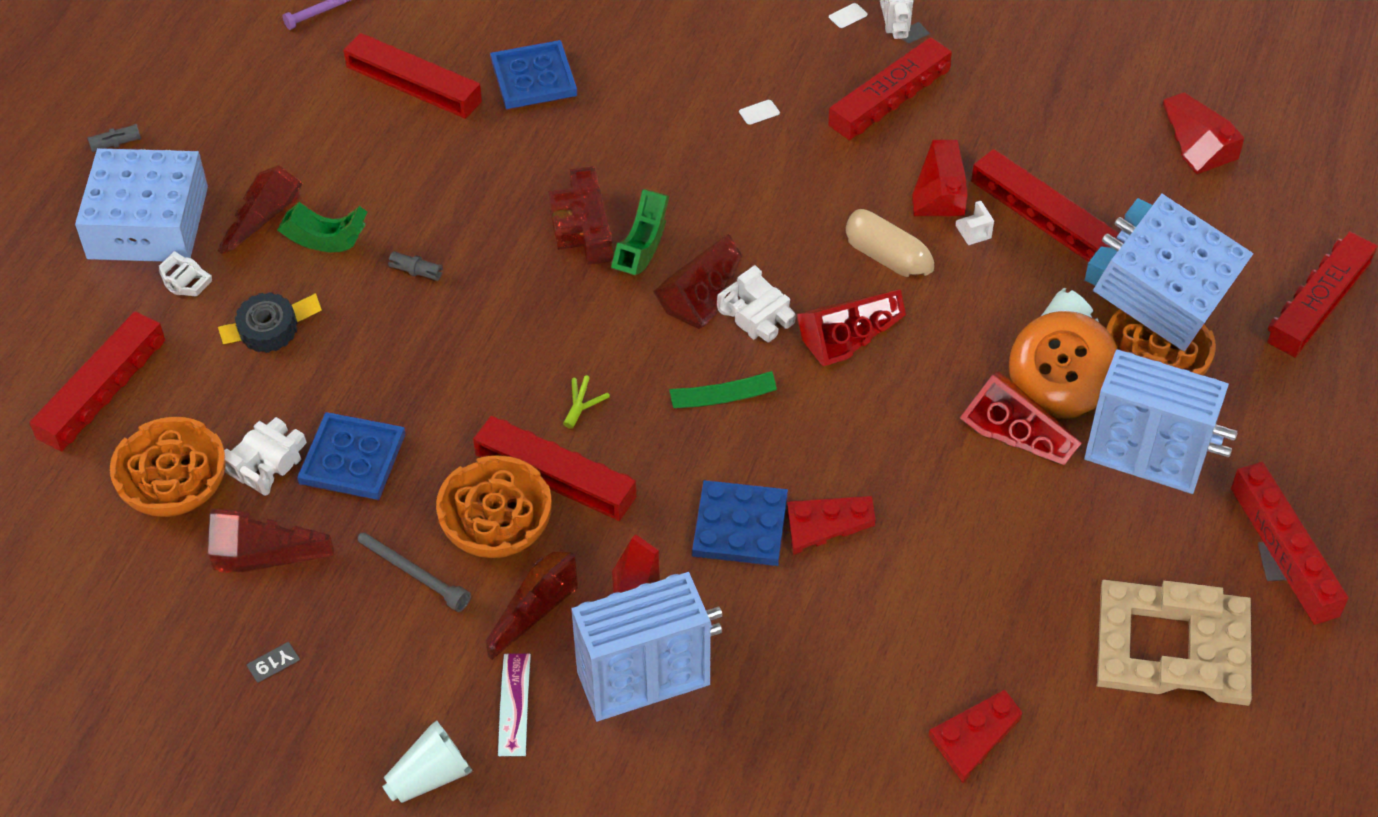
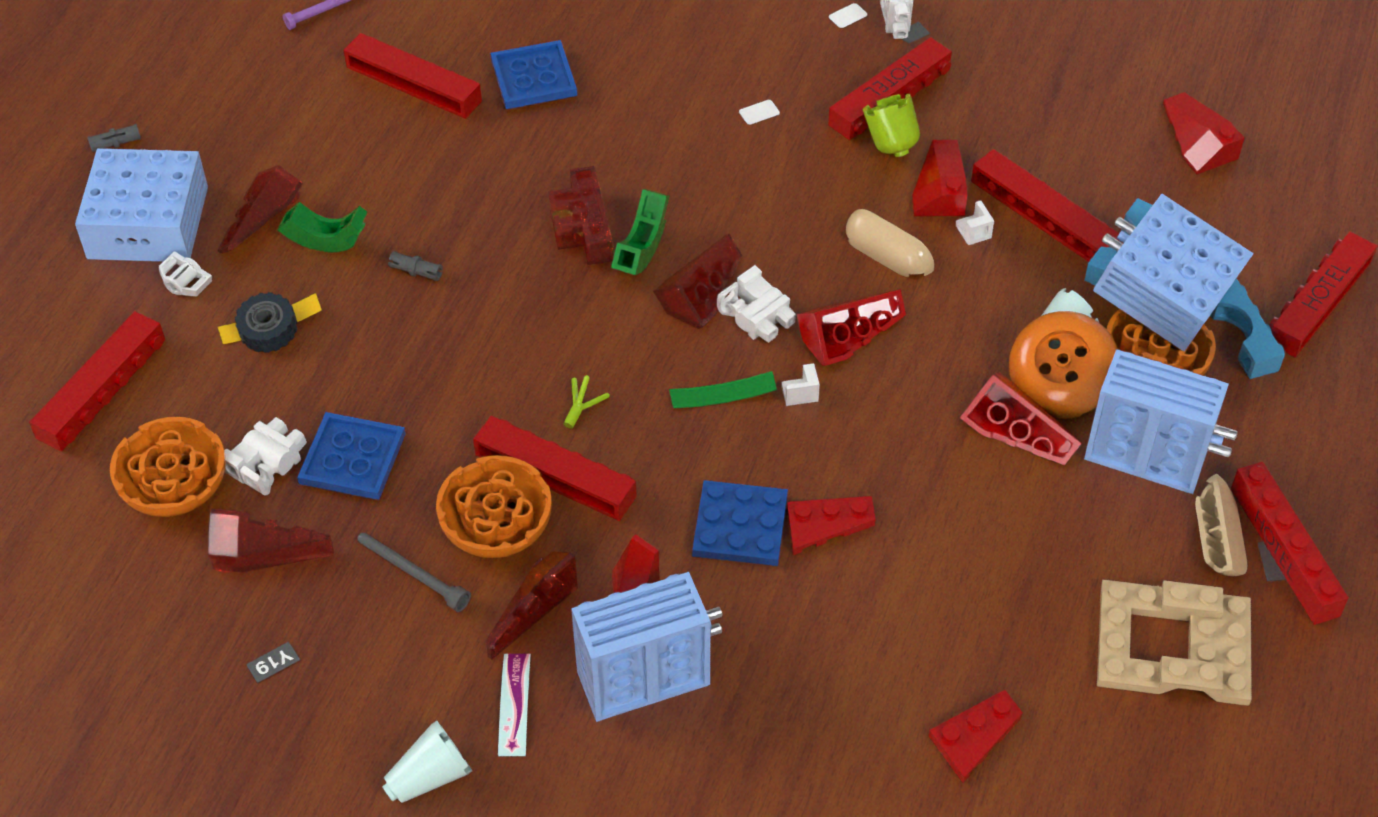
(802, 390): none -> white panel
(893, 124): none -> lime cylinder
(1221, 529): none -> tan brick
(1260, 351): none -> dark azure arch

